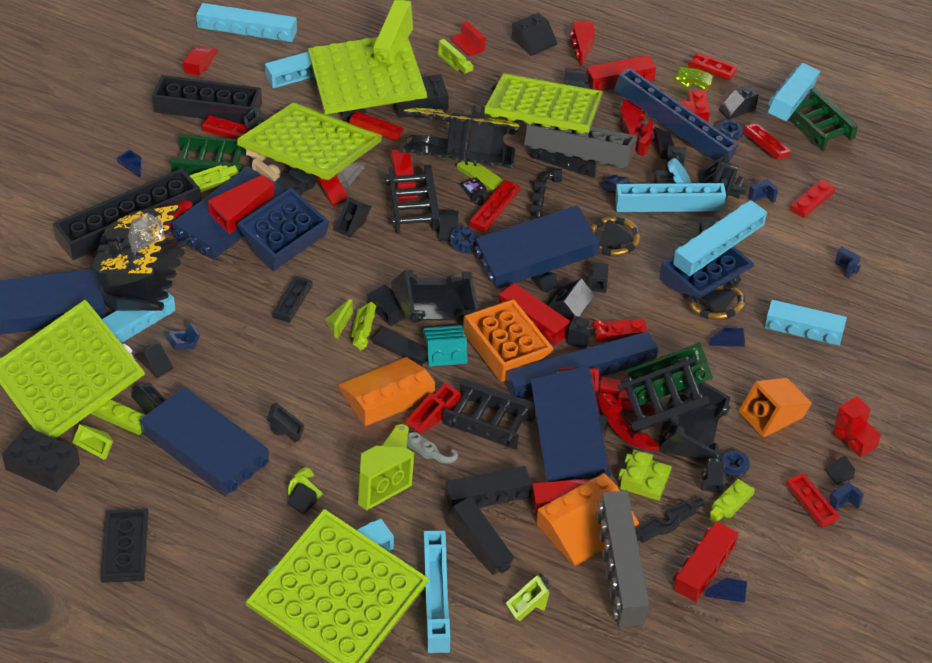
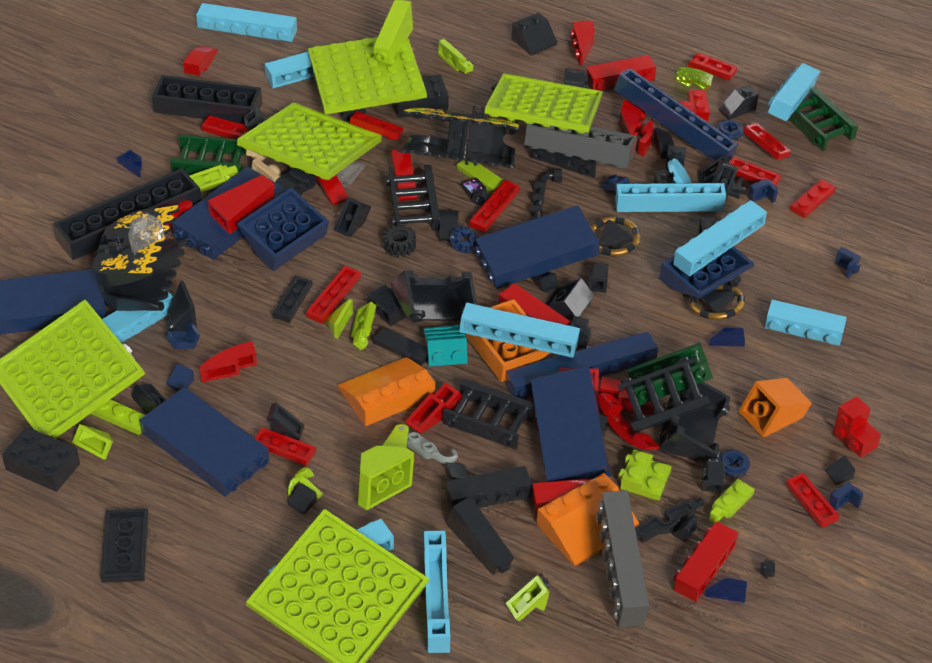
(154, 359): black slope -> none
(181, 377): none -> dark blue slope
(182, 310): none -> black slope
(228, 362): none -> red slope
(286, 446): none -> red plate
(333, 294): none -> red plate
(399, 233): none -> black tyre
(456, 471): none -> black slope
(470, 39): red panel -> none
(519, 330): none -> medium azure brick
(618, 329): red plate -> none
(686, 528): none -> black slope
(753, 172): none -> red plate
(767, 568): none -> black plate

